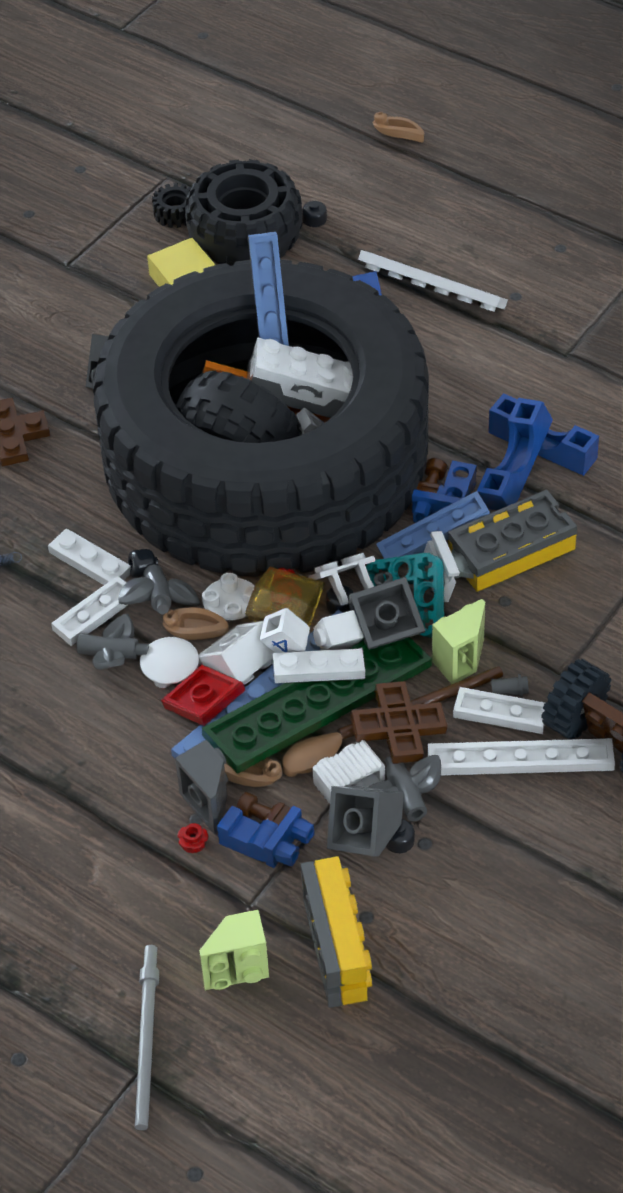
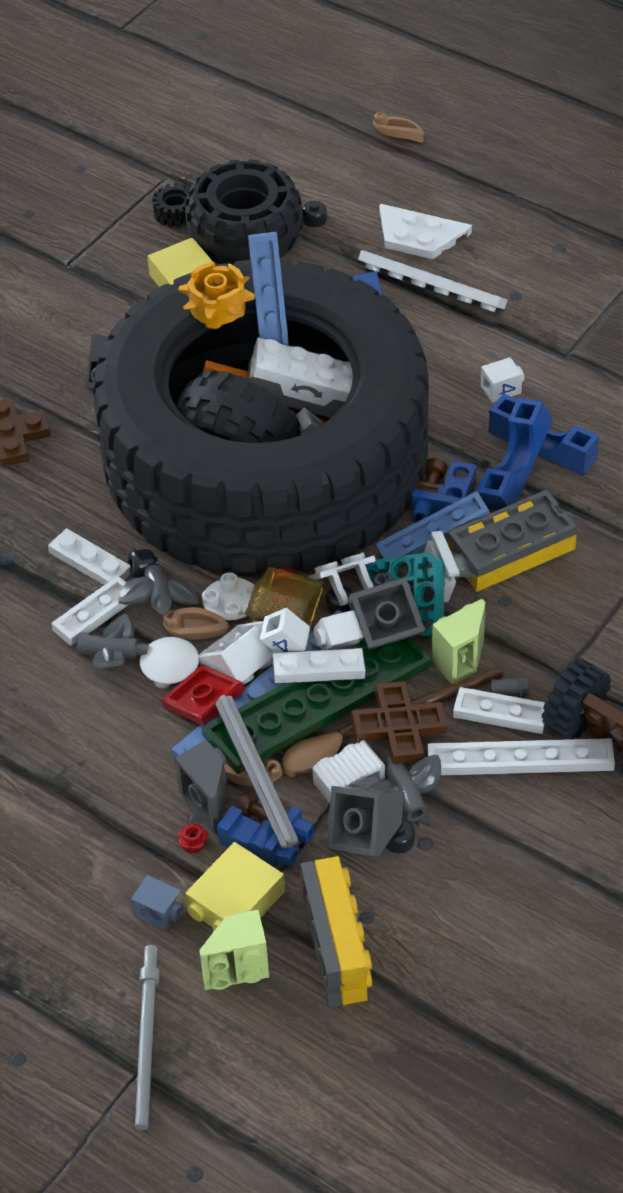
(157, 903): none -> sand blue brick
(216, 294): none -> light orange brick
(233, 886): none -> light yellow brick
(257, 772): none -> light grey axle
(419, 232): none -> white wing
(501, 378): none -> white brick

